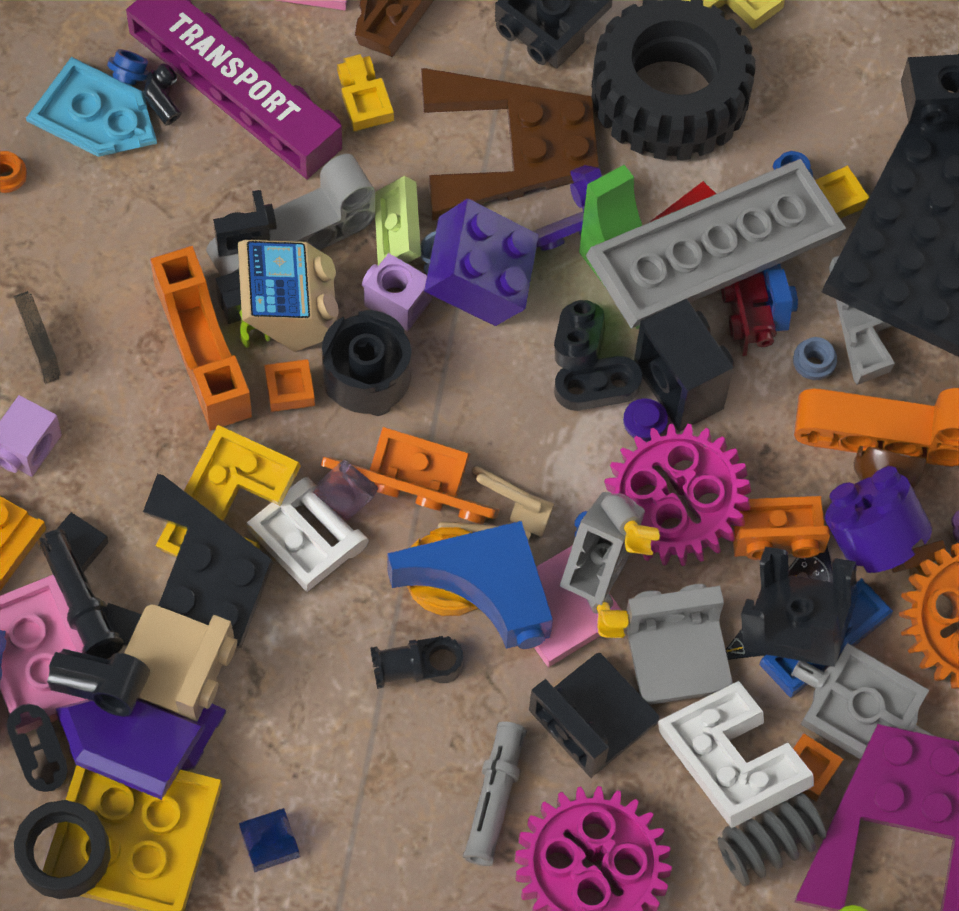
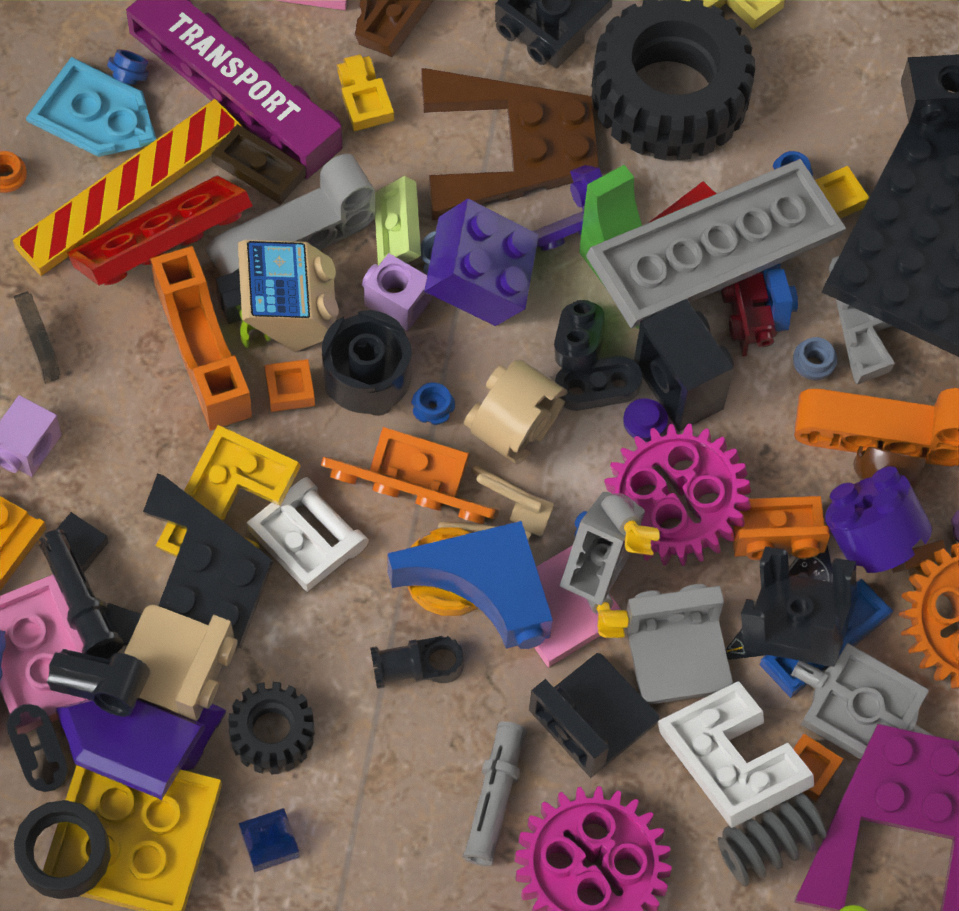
(125, 188): none -> yellow tile
(157, 93): black arm -> none
(160, 229): none -> red plate
(244, 226): black bracket -> none
(258, 164): none -> dark brown plate
(277, 754): none -> black tyre
(345, 489): plate -> none
(429, 394): none -> blue plate
(516, 410): none -> tan brick

